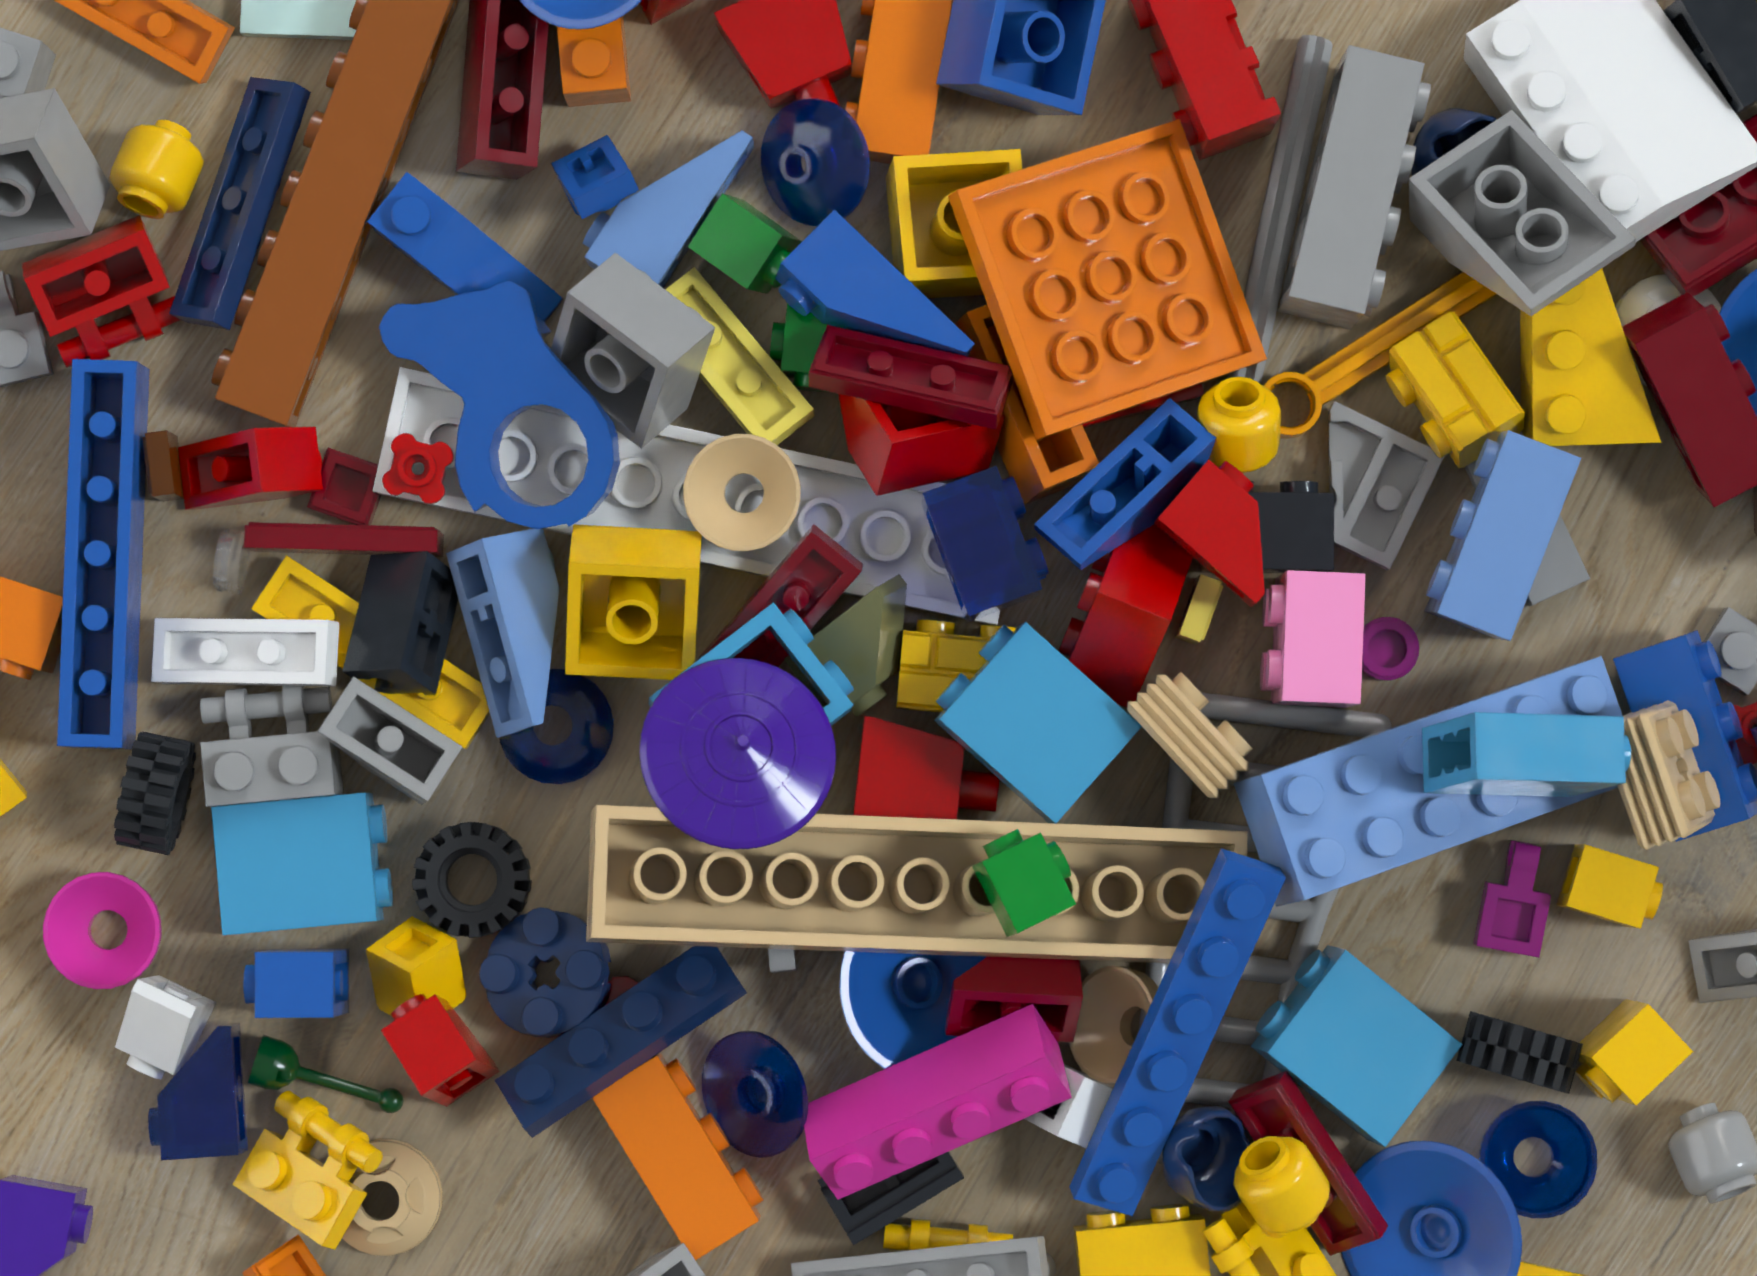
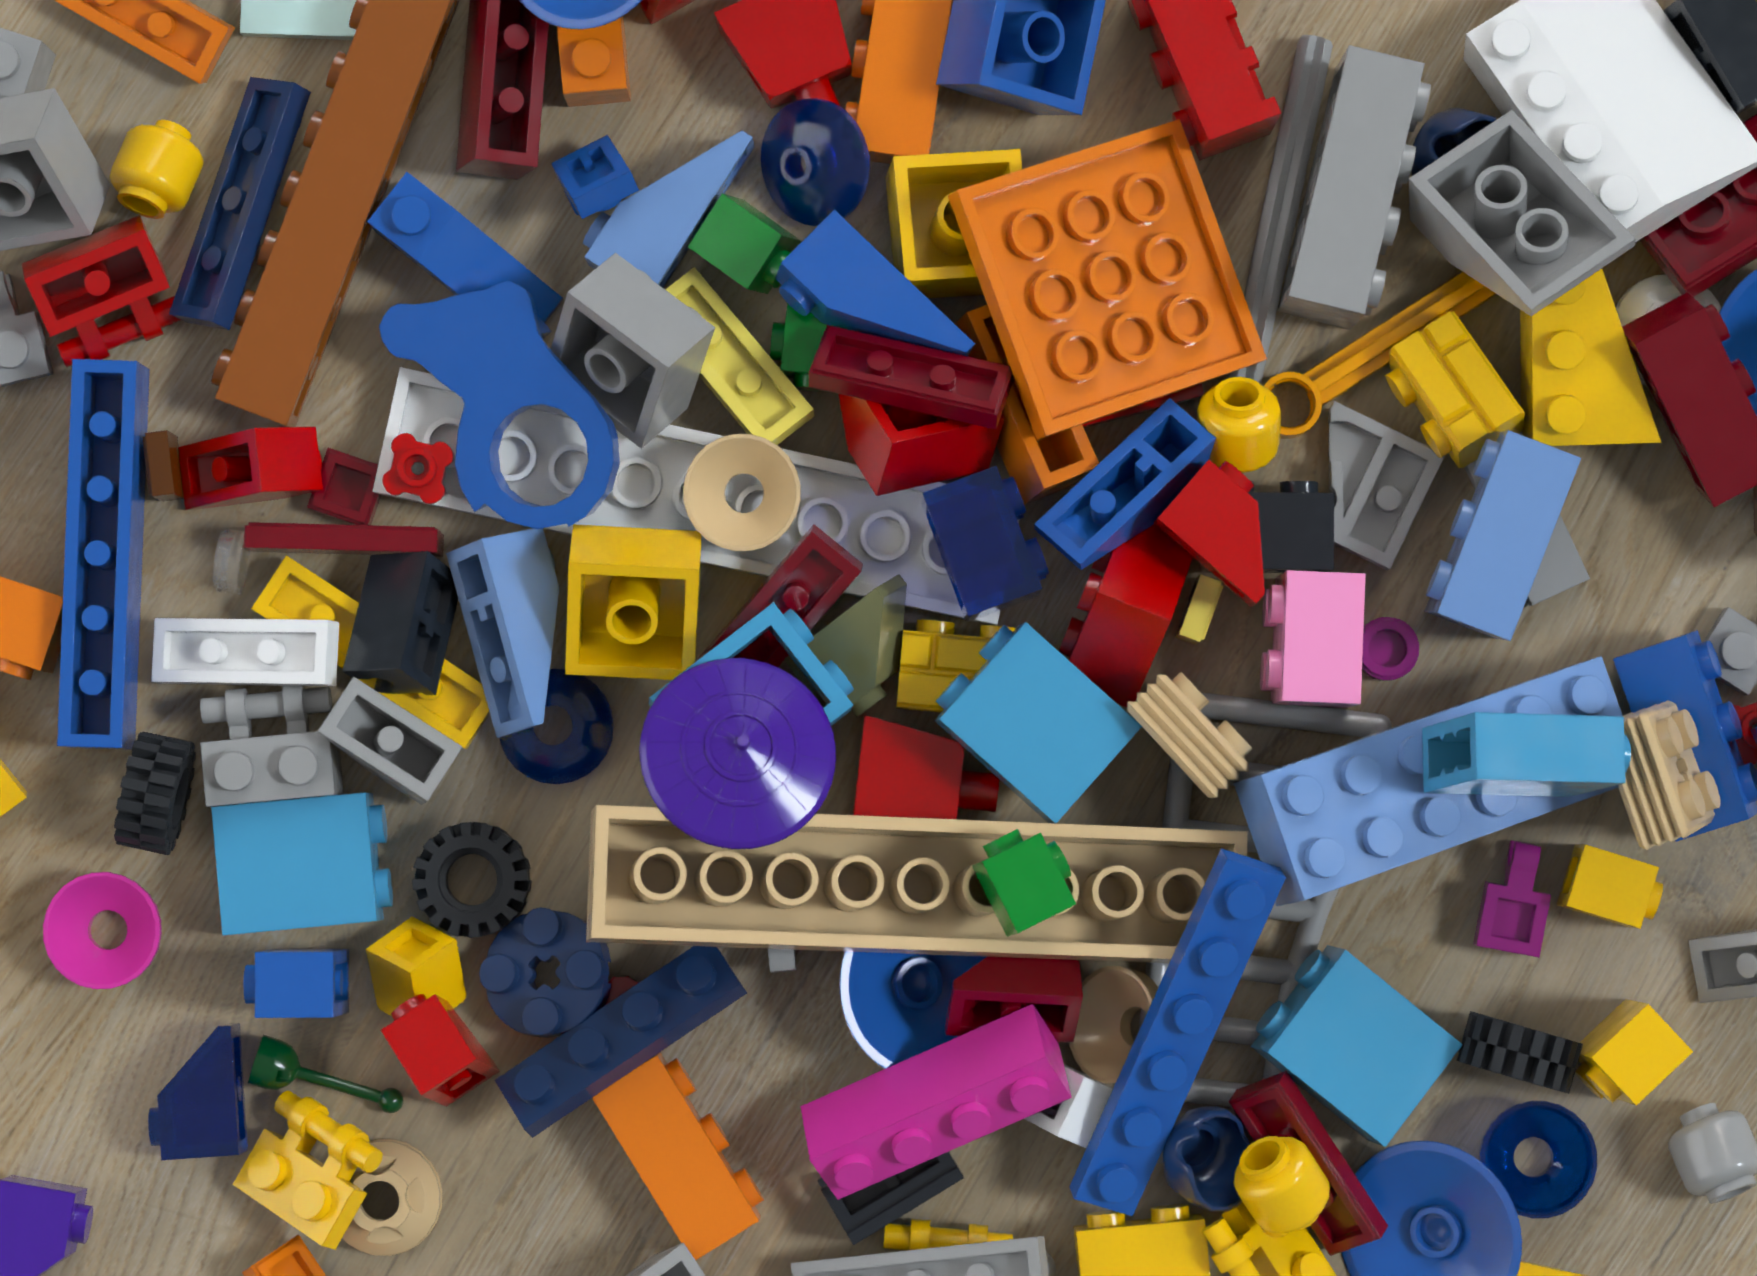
(162, 1025): white slope -> none
(755, 1093): clear blue dish -> none

